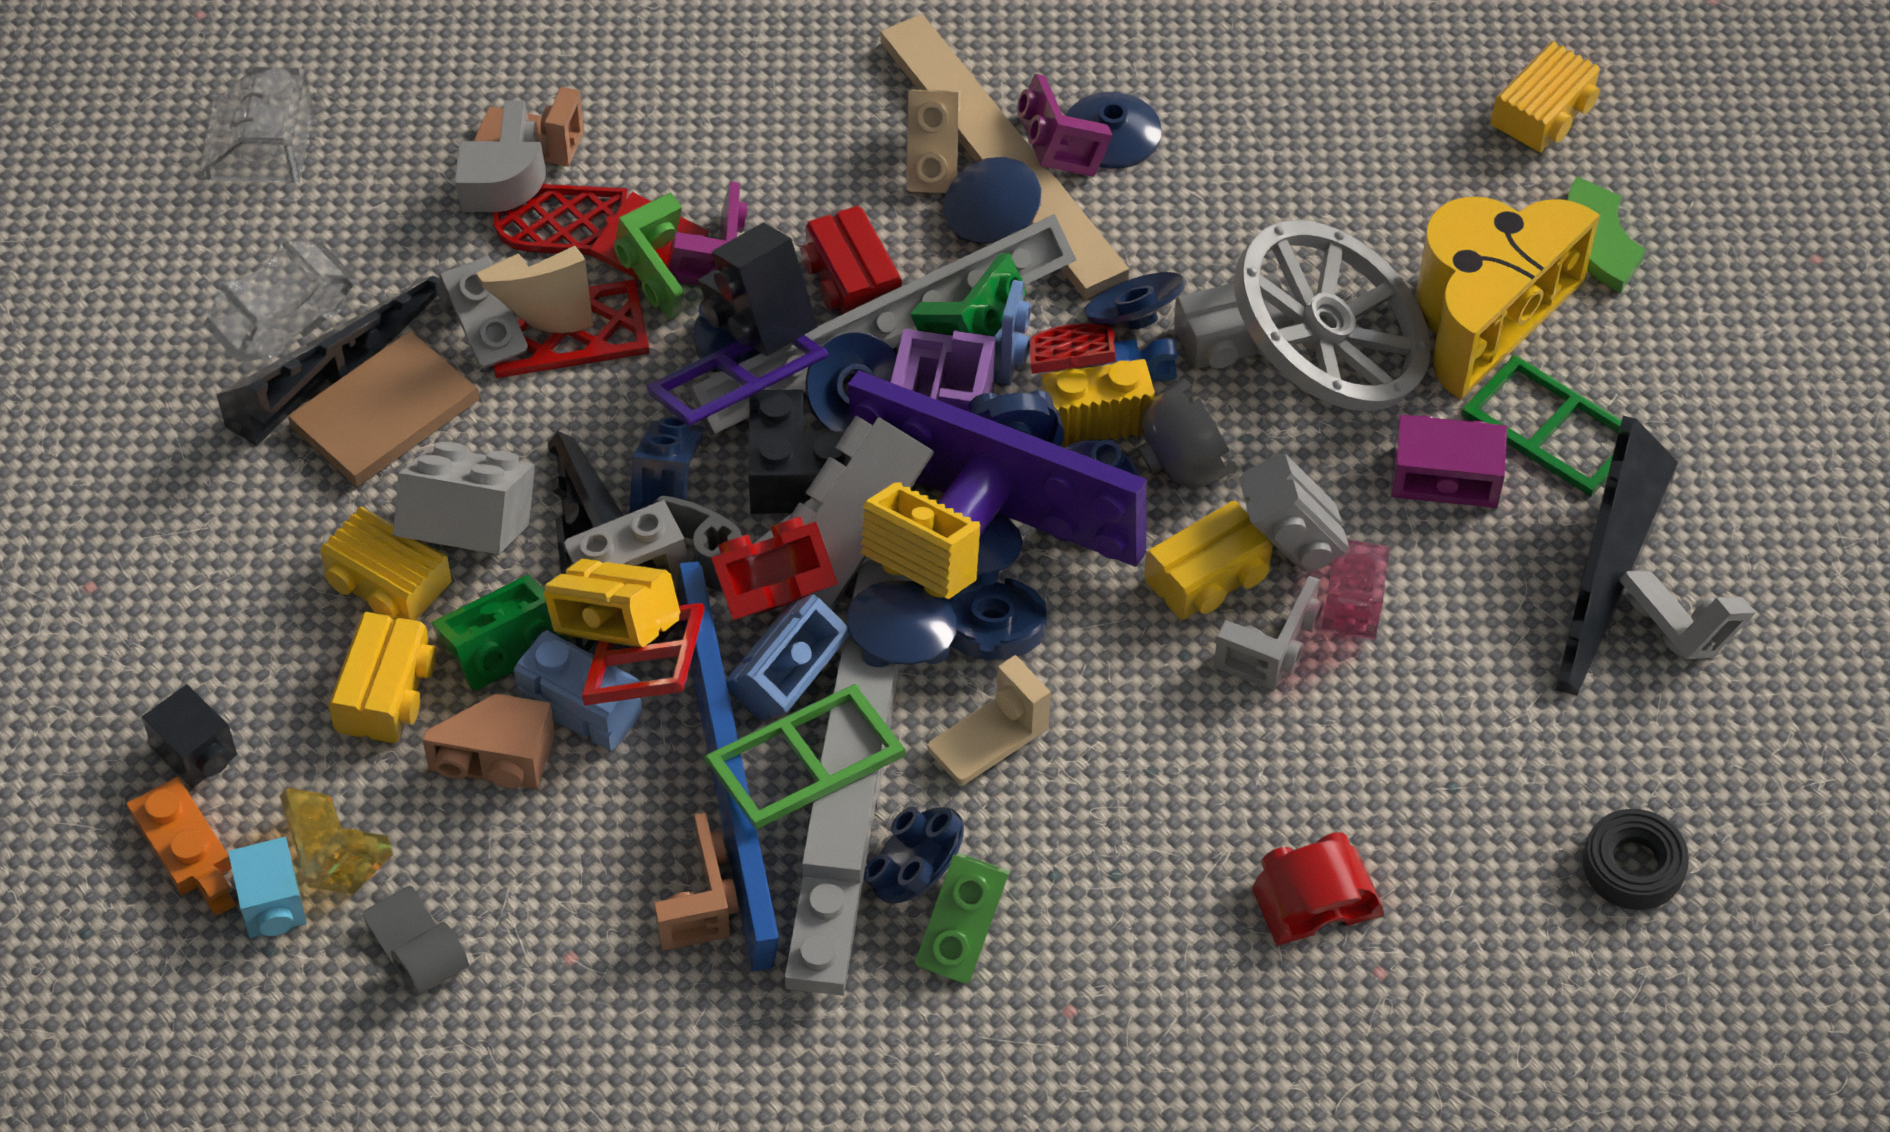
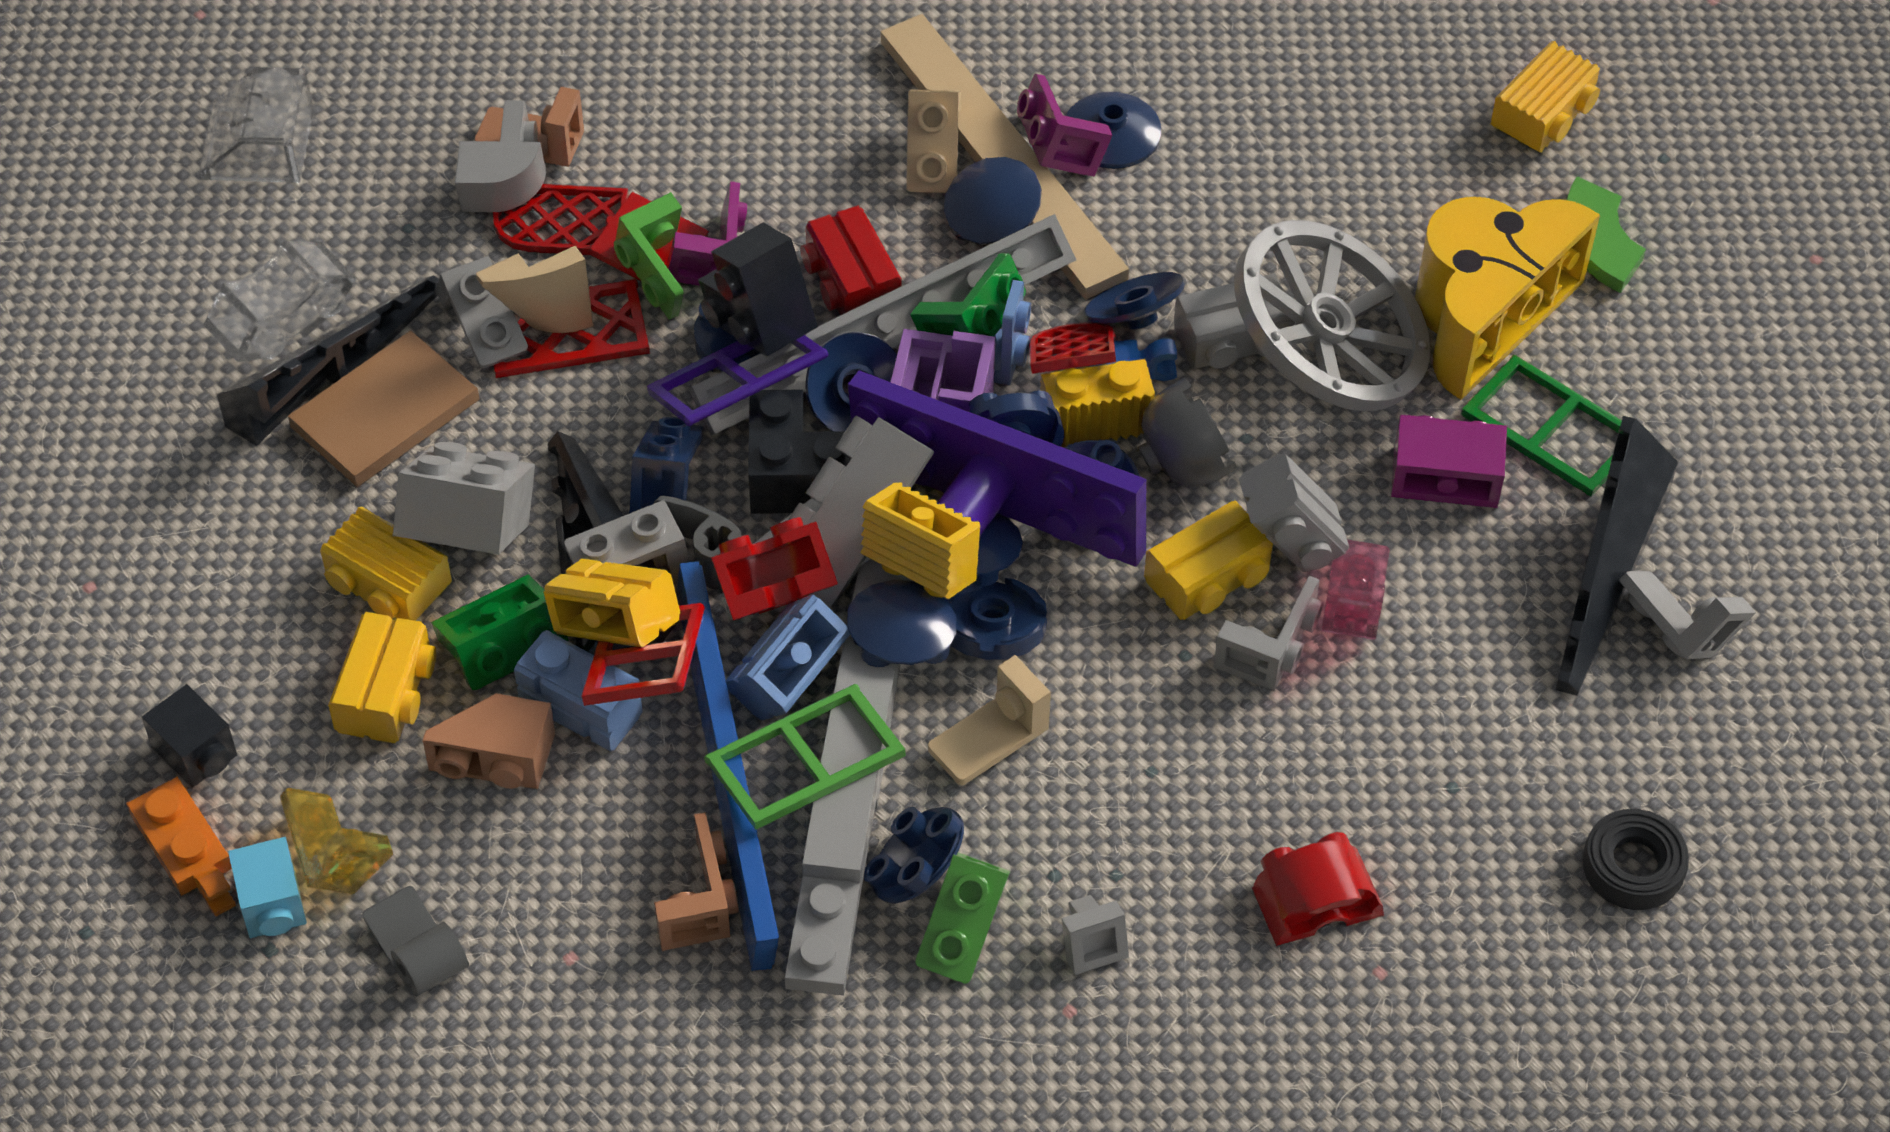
(1094, 934): none -> light grey tile

